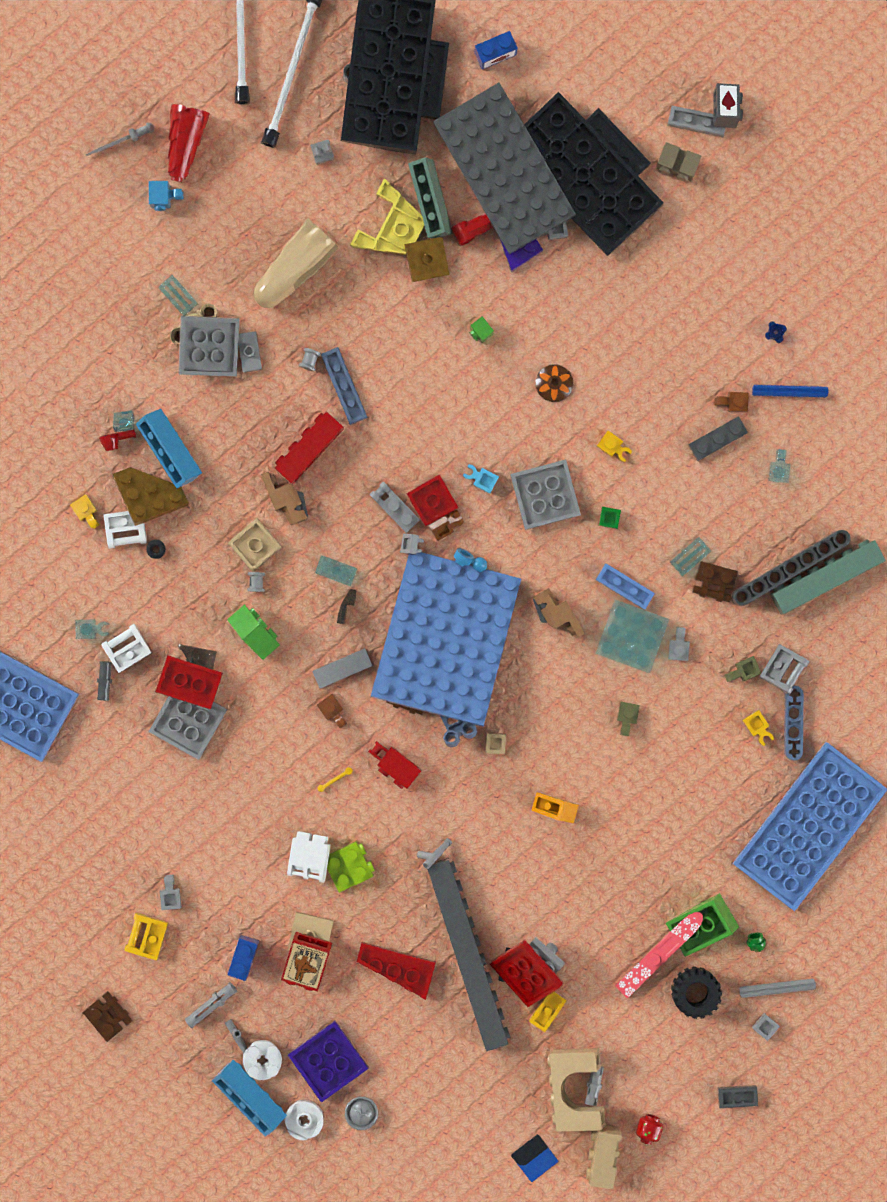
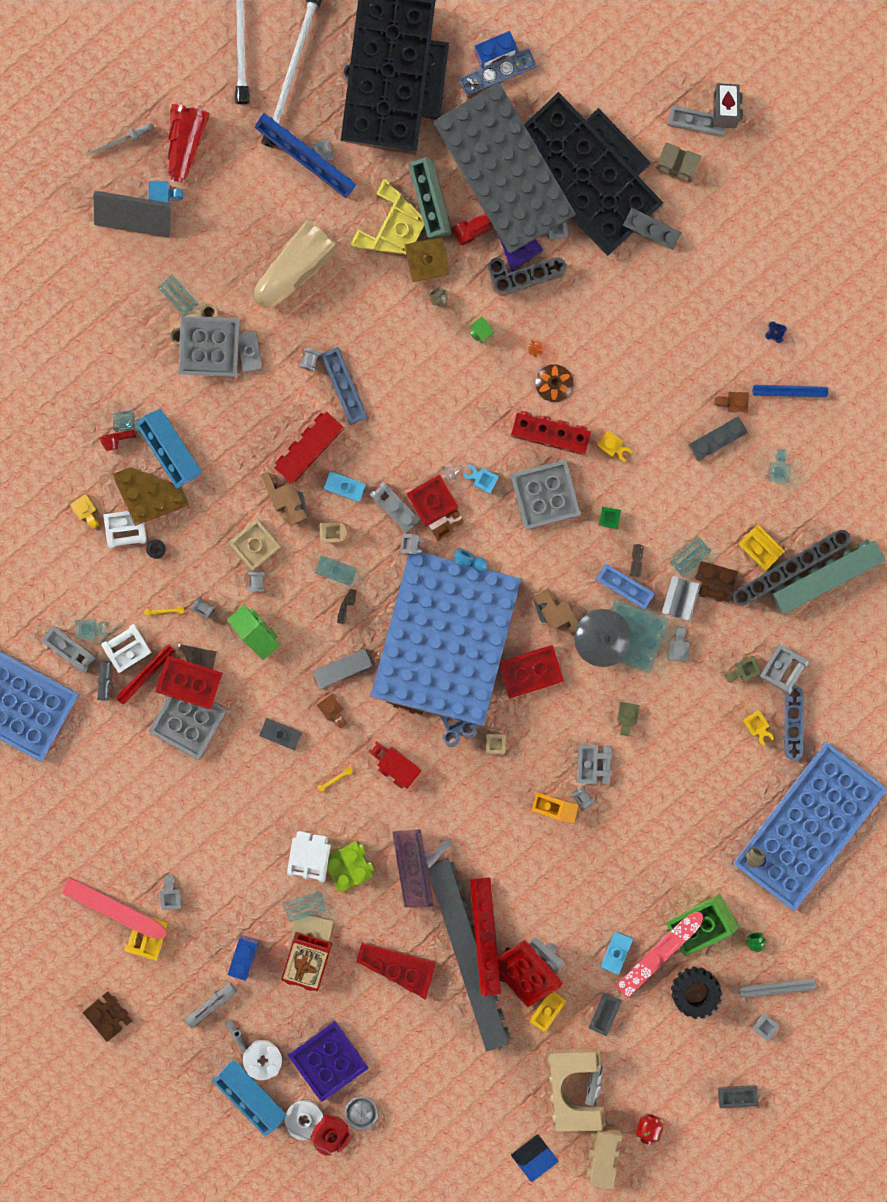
(68, 648): none -> light grey plate
(114, 909): none -> coral piece
(132, 213): none -> dark grey tile
(145, 674): none -> red axle
(148, 612): none -> yellow hinge
(203, 608): none -> light grey bush
(280, 734): none -> dark grey plate
(302, 899): none -> clear light blue tile
(305, 155): none -> blue plate
(324, 1128): none -> red plate
(333, 532): none -> tan plate
(344, 486): none -> medium azure plate
(412, 868): none -> clear purple tile
(439, 297): none -> dark tan plate
(450, 472): none -> clear plate
(485, 936): none -> red plate
(498, 72): none -> tile
(527, 272): none -> dark grey beam
(530, 671): none -> red plate
(535, 347): none -> clear orange plate
(550, 433): none -> red brick
(582, 797): none -> light grey bush
(587, 764): none -> light grey plate
(590, 634): none -> dark grey dish
(605, 1014): none -> dark grey plate
(616, 952): none -> medium azure plate
(636, 564): none -> clear smoke piece
(652, 228): none -> dark grey plate
(681, 598): none -> light grey panel
(755, 857): none -> dark tan plate
(761, 548): none -> yellow plate

